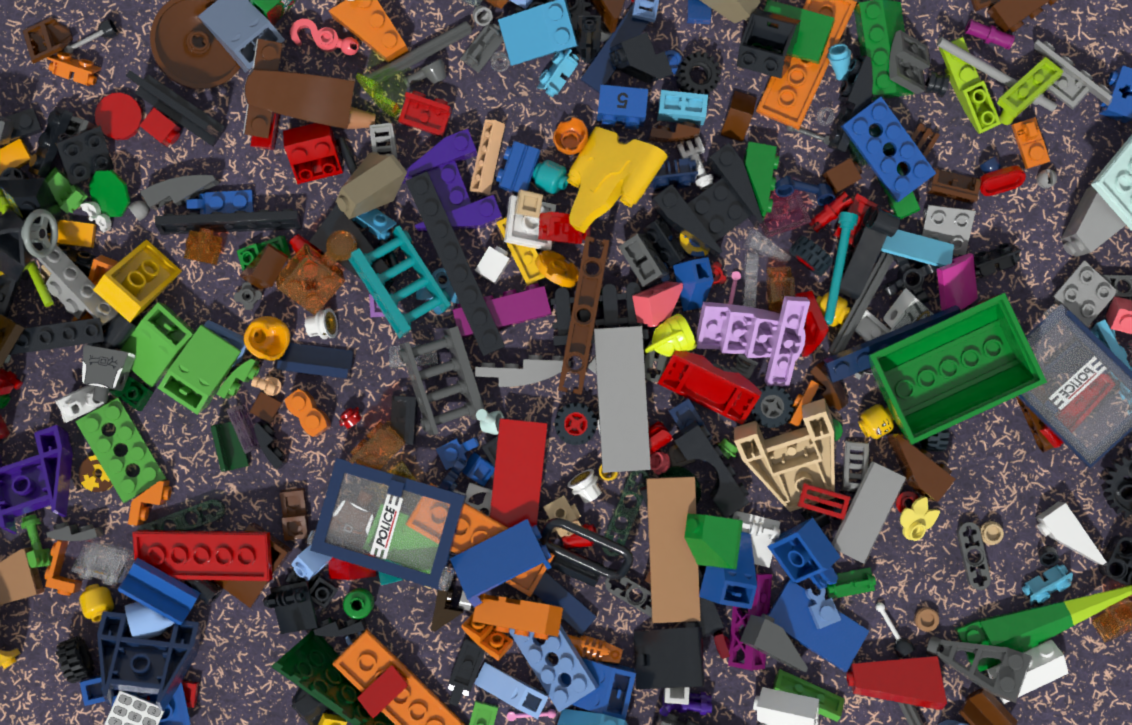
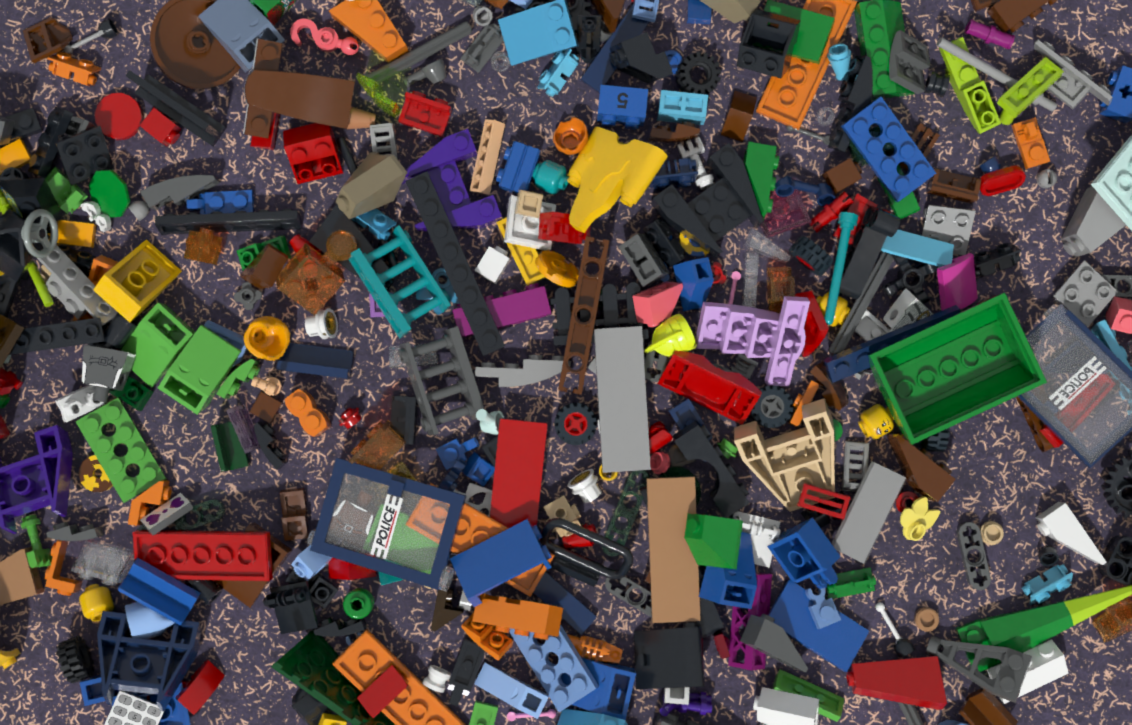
(166, 514): none -> tile
(201, 687): none -> red slope
(436, 678): none -> white wheel

